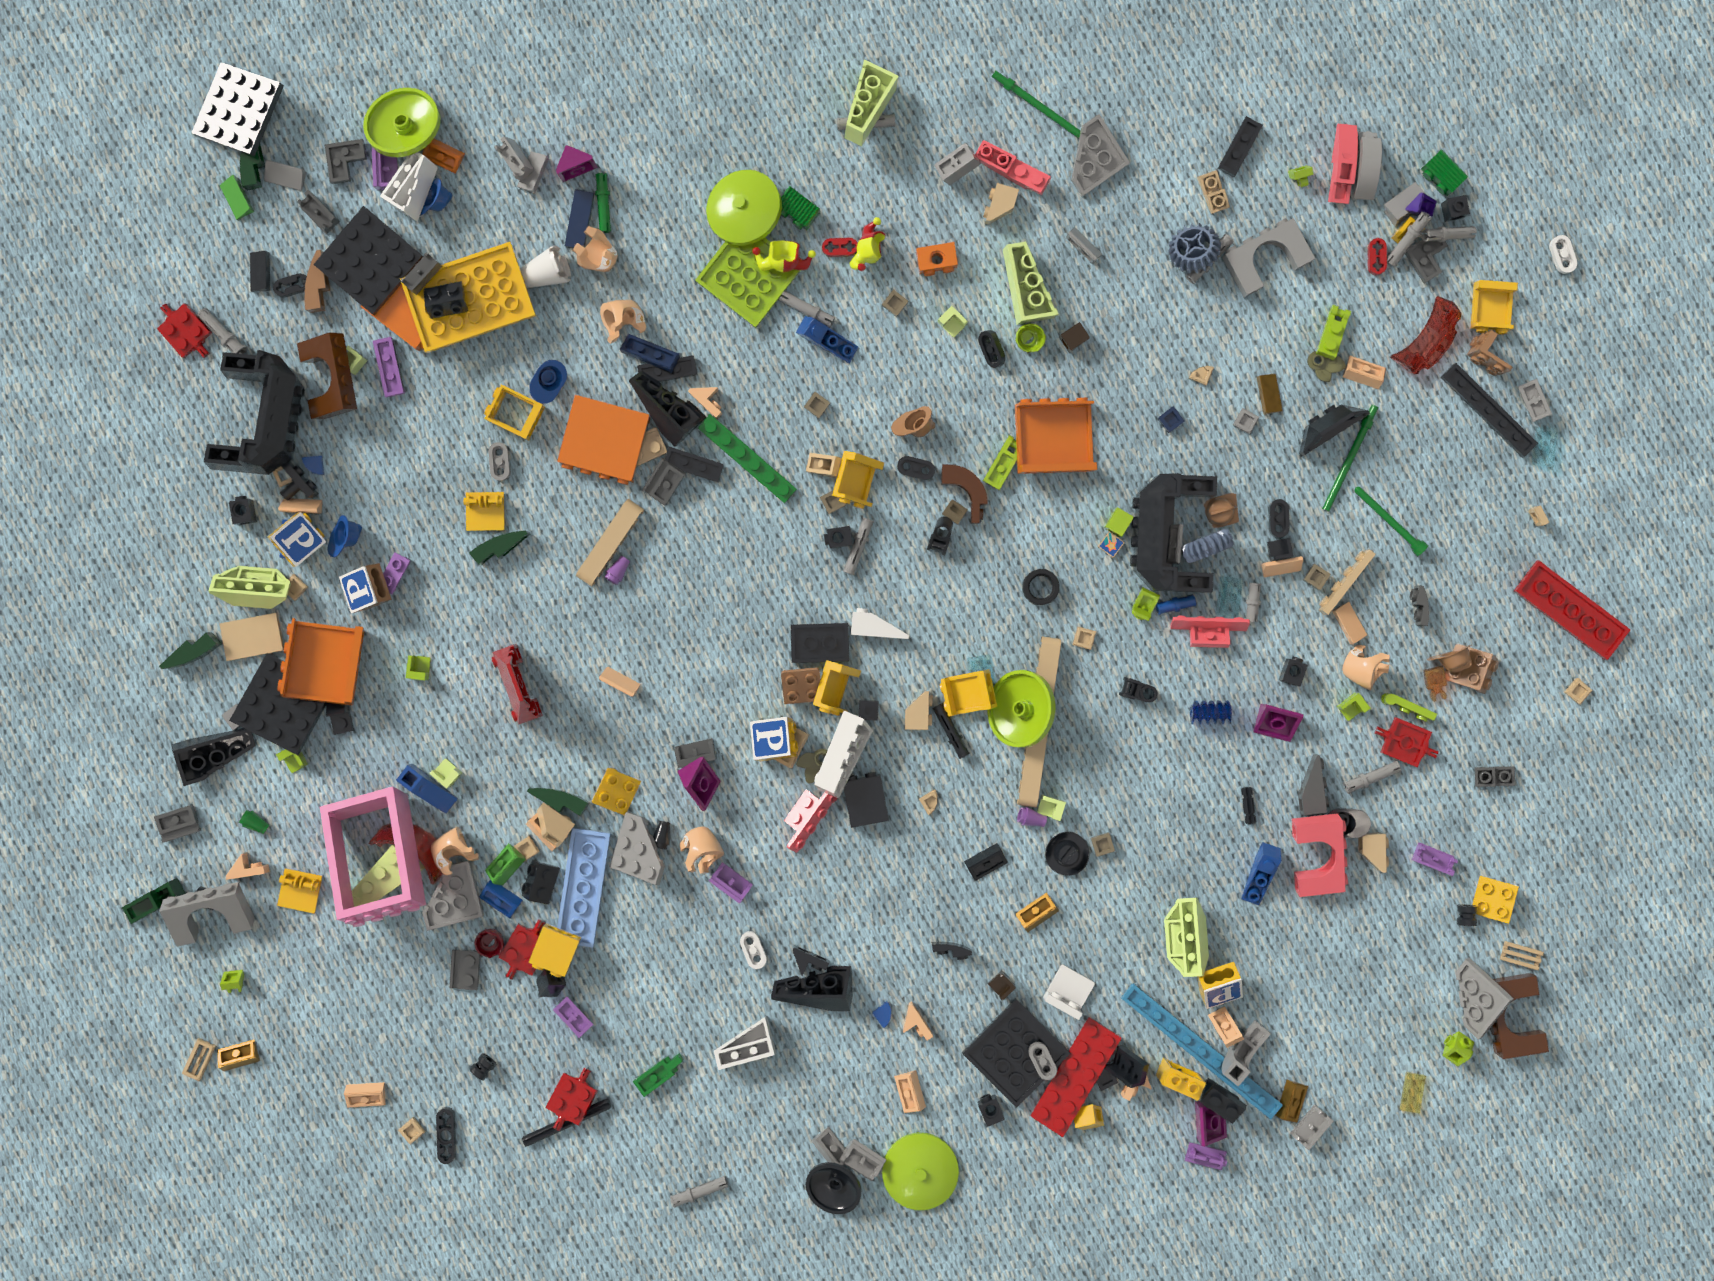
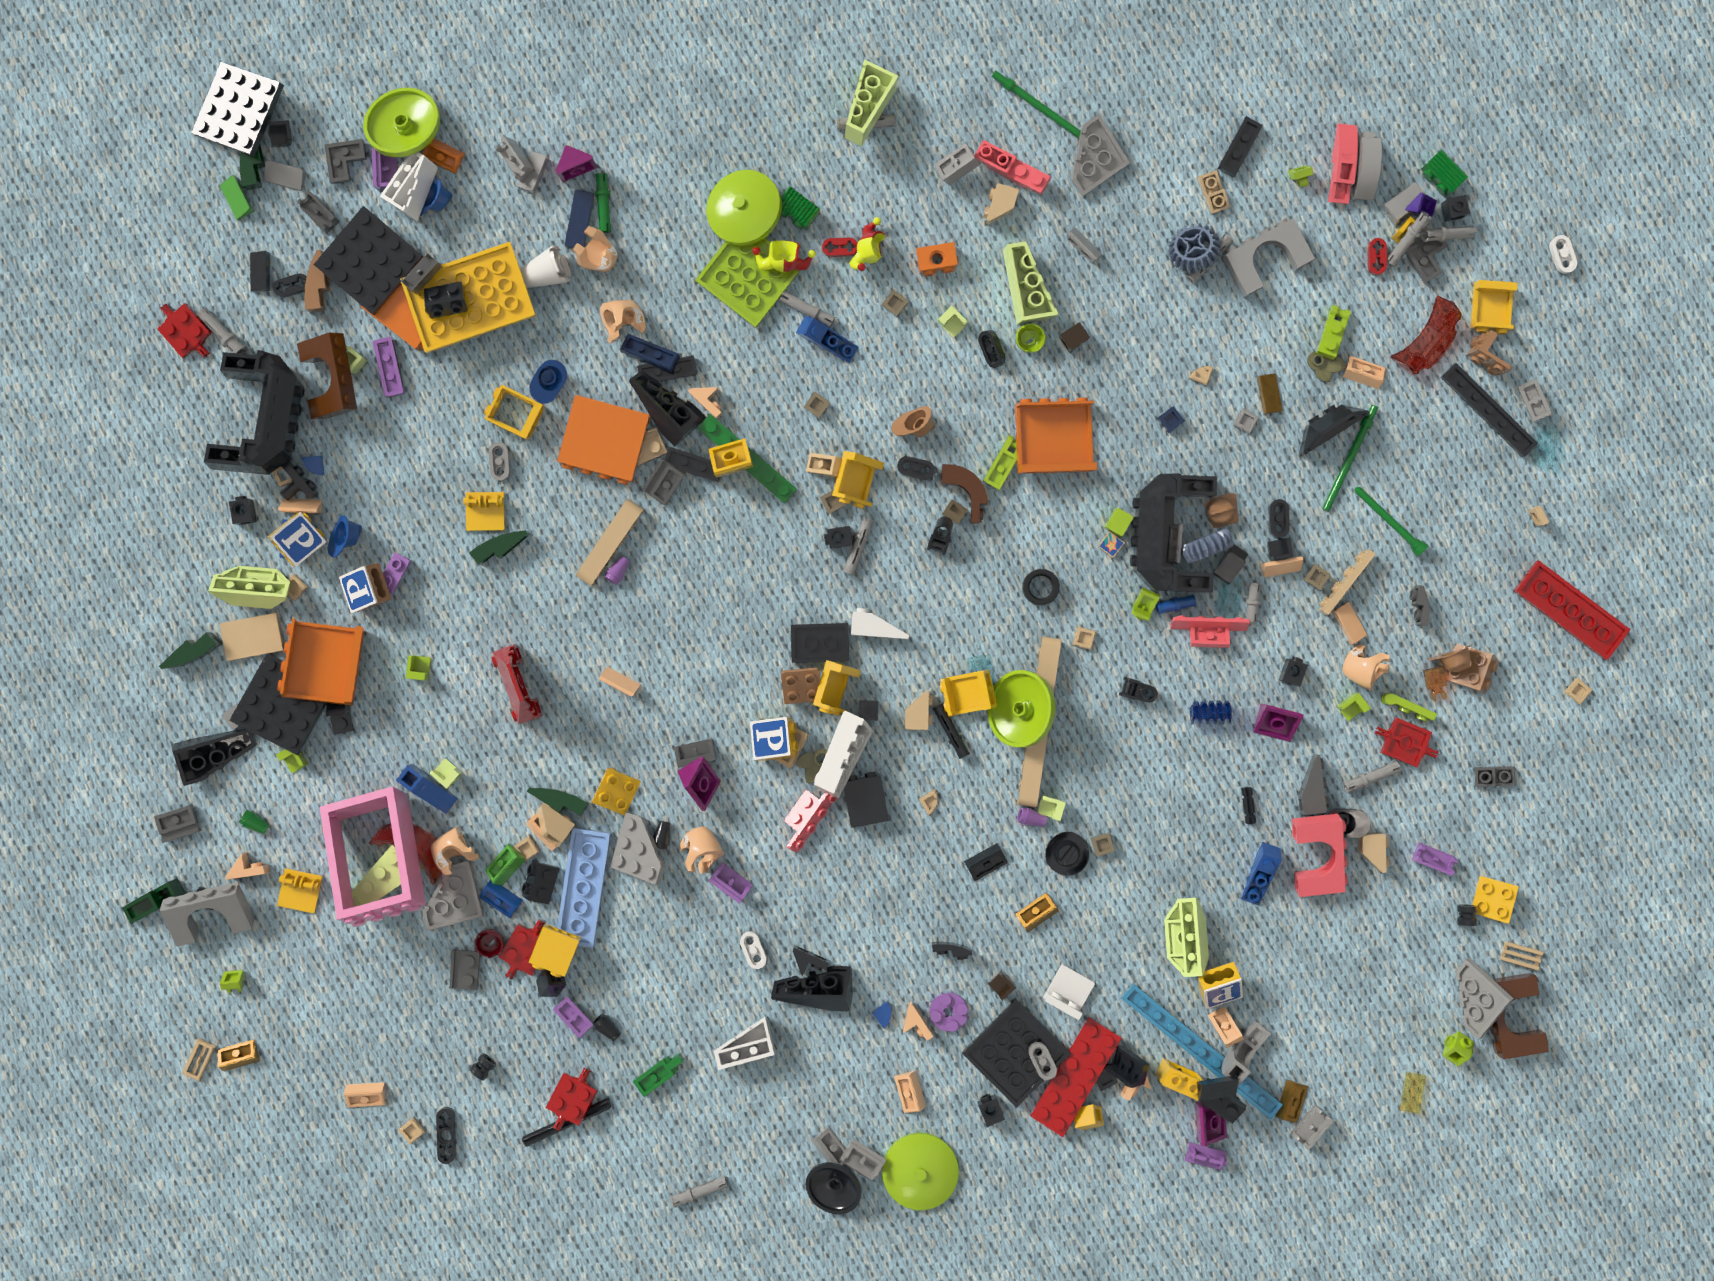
(280, 133): none -> black panel
(606, 1027): none -> black cone
(730, 458): none -> yellow slope
(953, 1021): none -> medium lavender plate
(1217, 1088): none -> black slope
(1231, 564): none -> black slope

